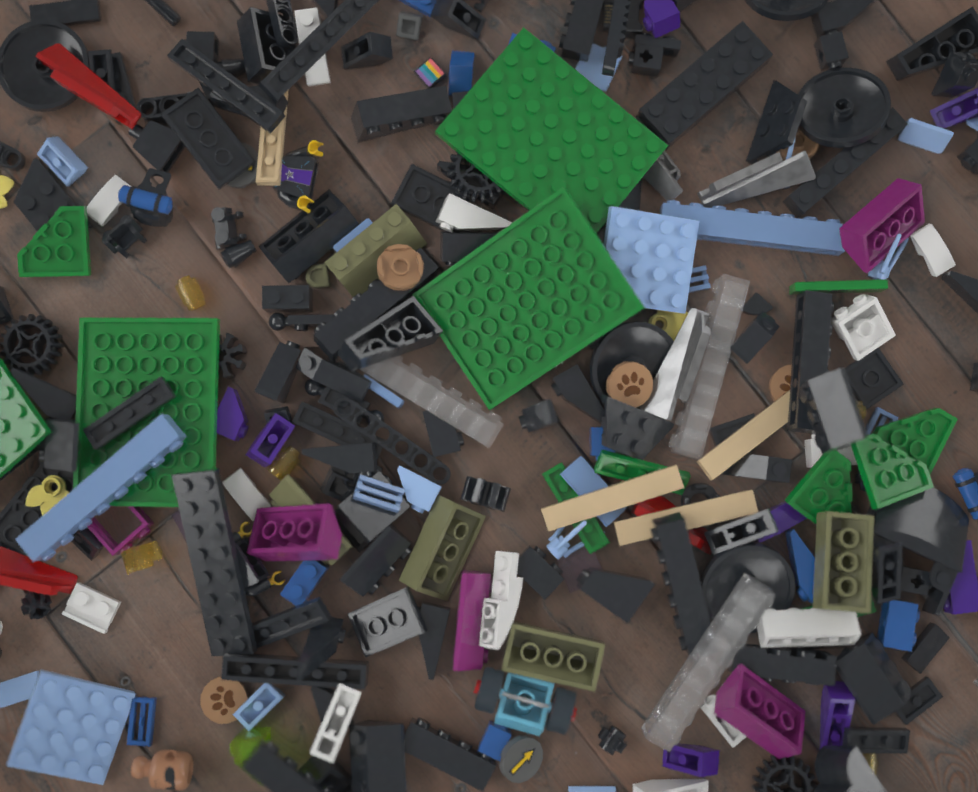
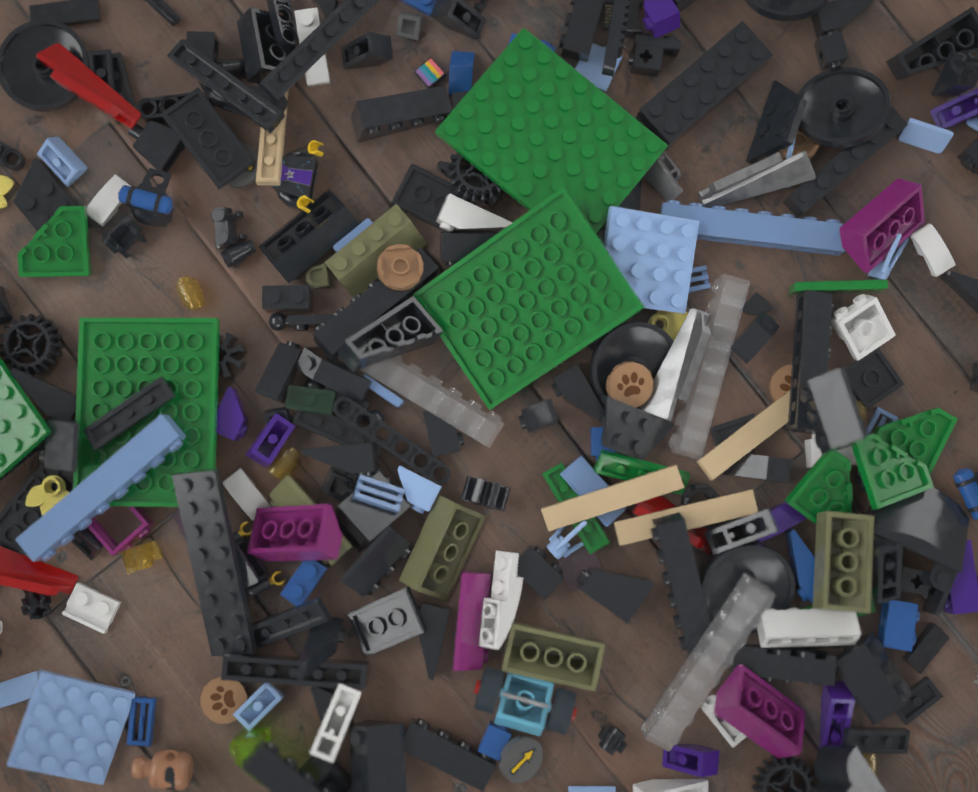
(310, 400): none -> clear green plate

